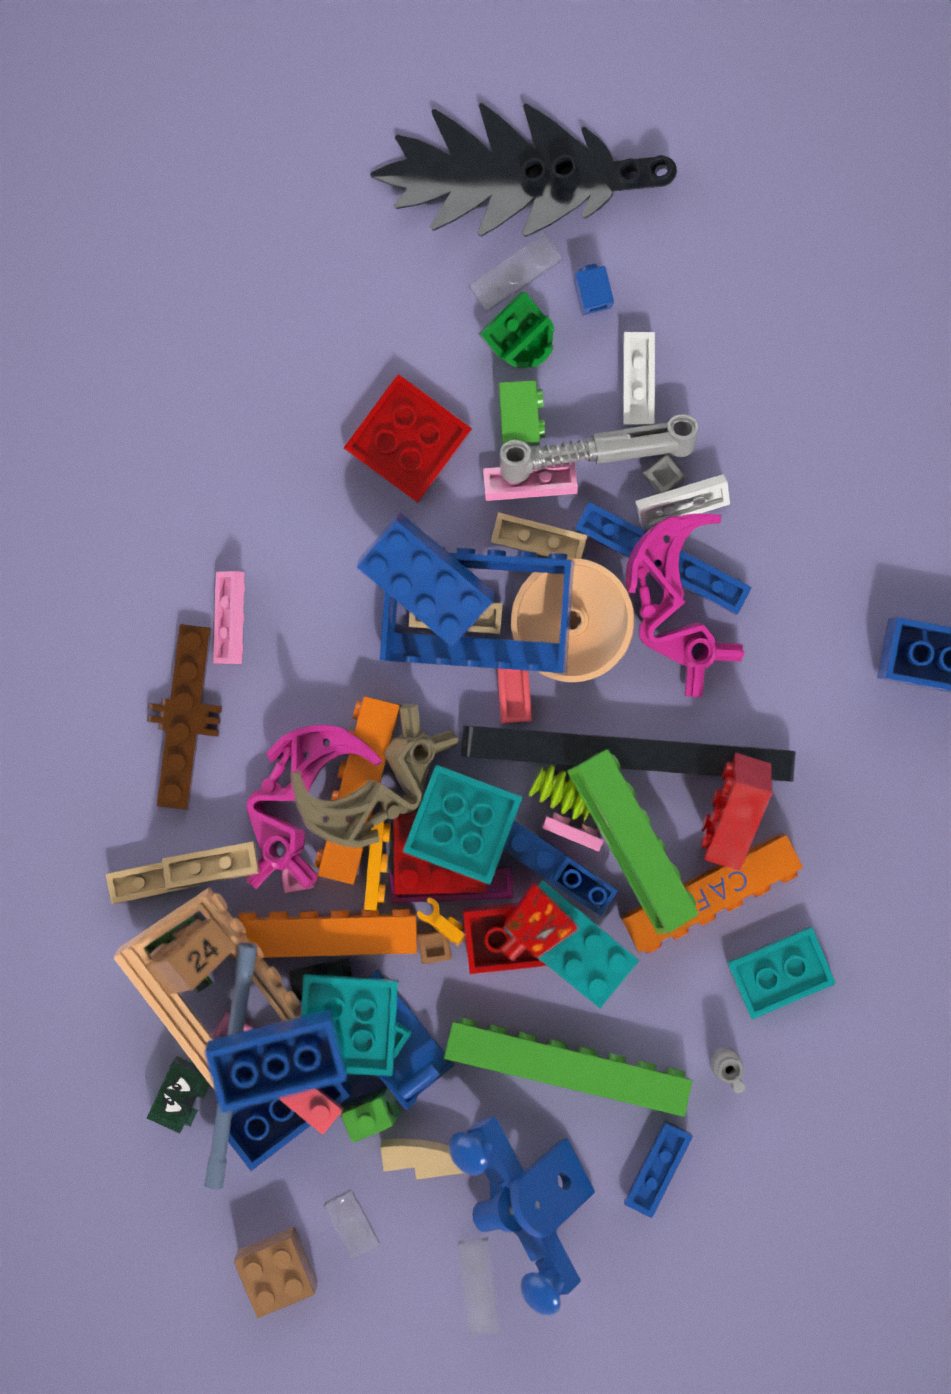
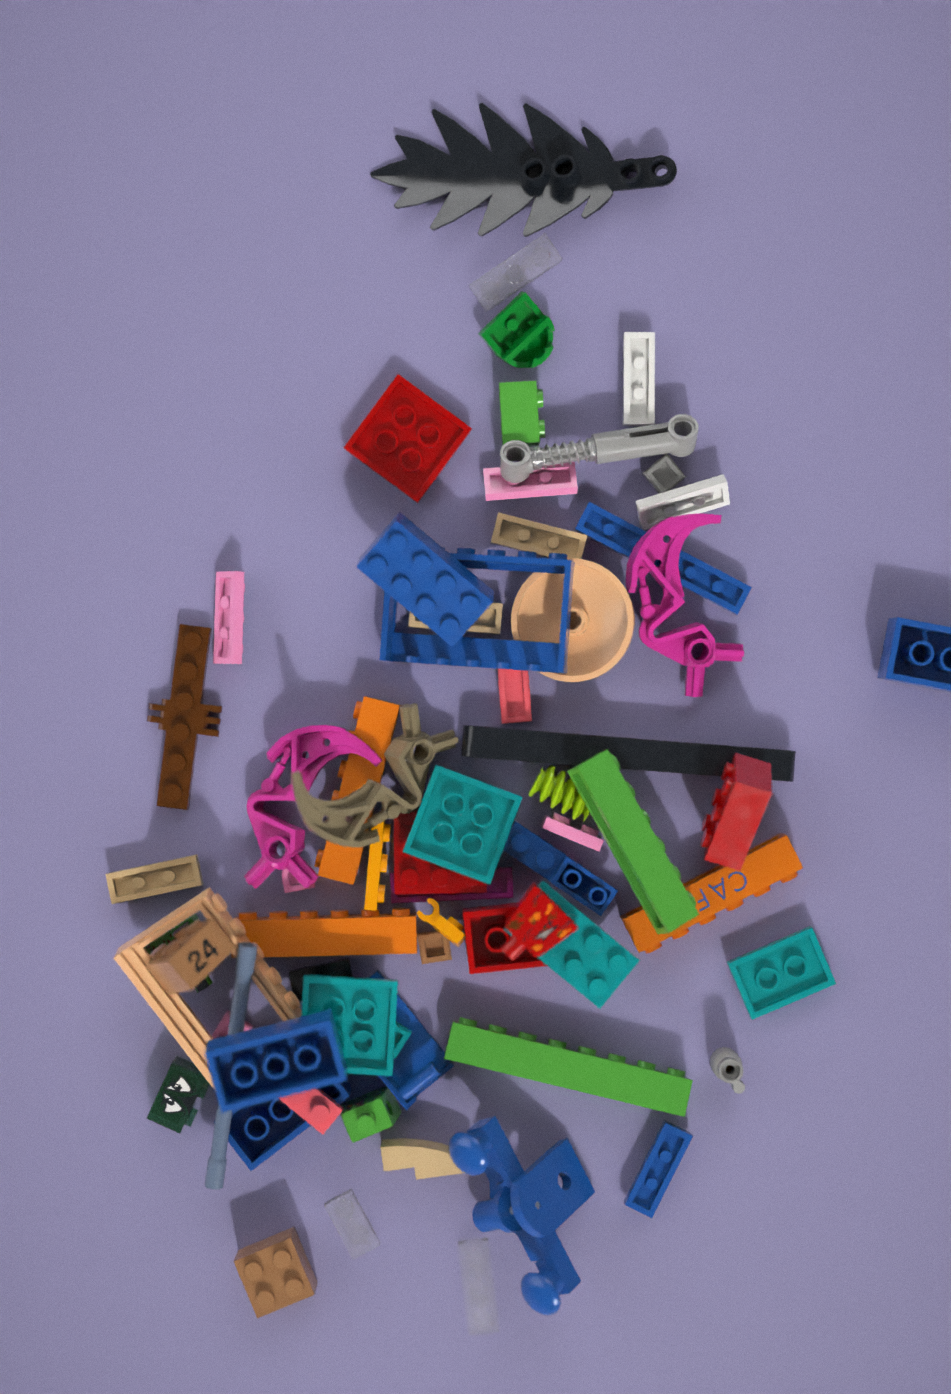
(210, 865): tan plate -> none
(593, 289): blue brick -> none

